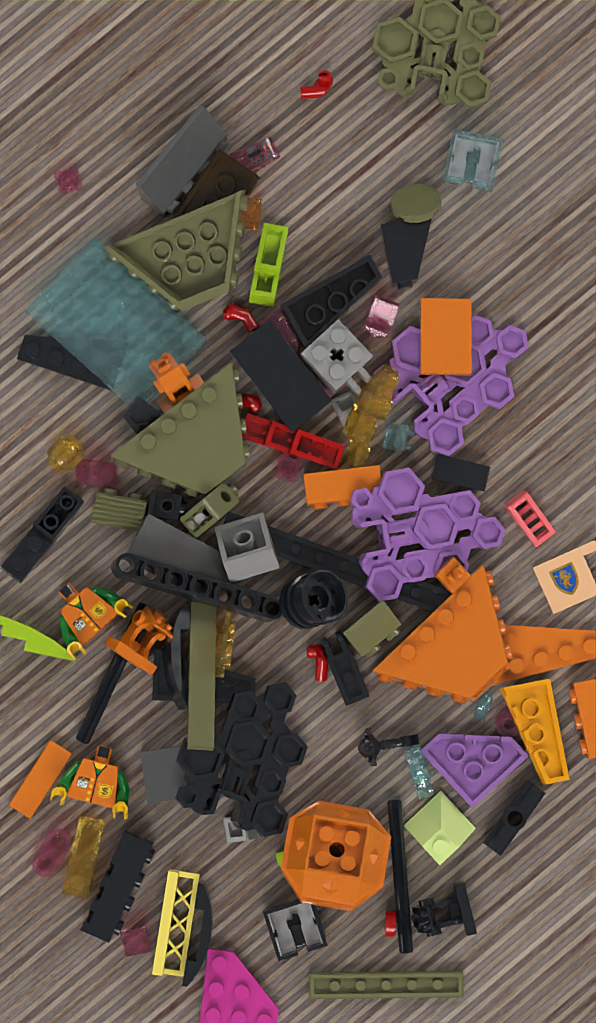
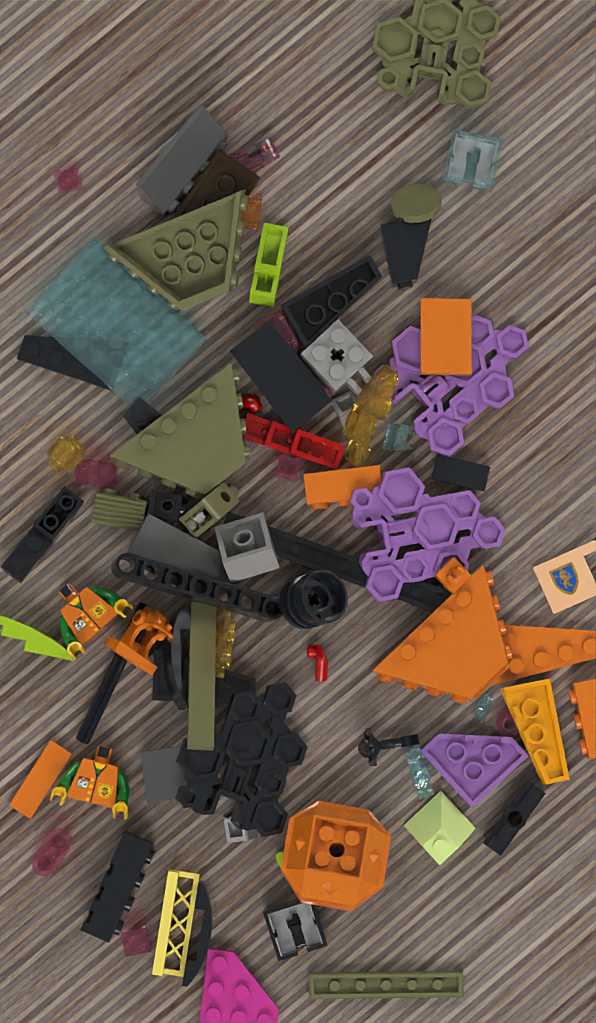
(83, 857): clear yellow slope -> none
(173, 381): orange tile -> none
(240, 313): red arm -> none
(319, 88): red arm -> none
(345, 671): black hinge -> none
(372, 629): olive slope -> none
(381, 317): clear pink bracket -> none
(390, 923): red tile -> none
(400, 876): black axle -> none
(460, 911): black tile -> none
(522, 523): coral slope -> none

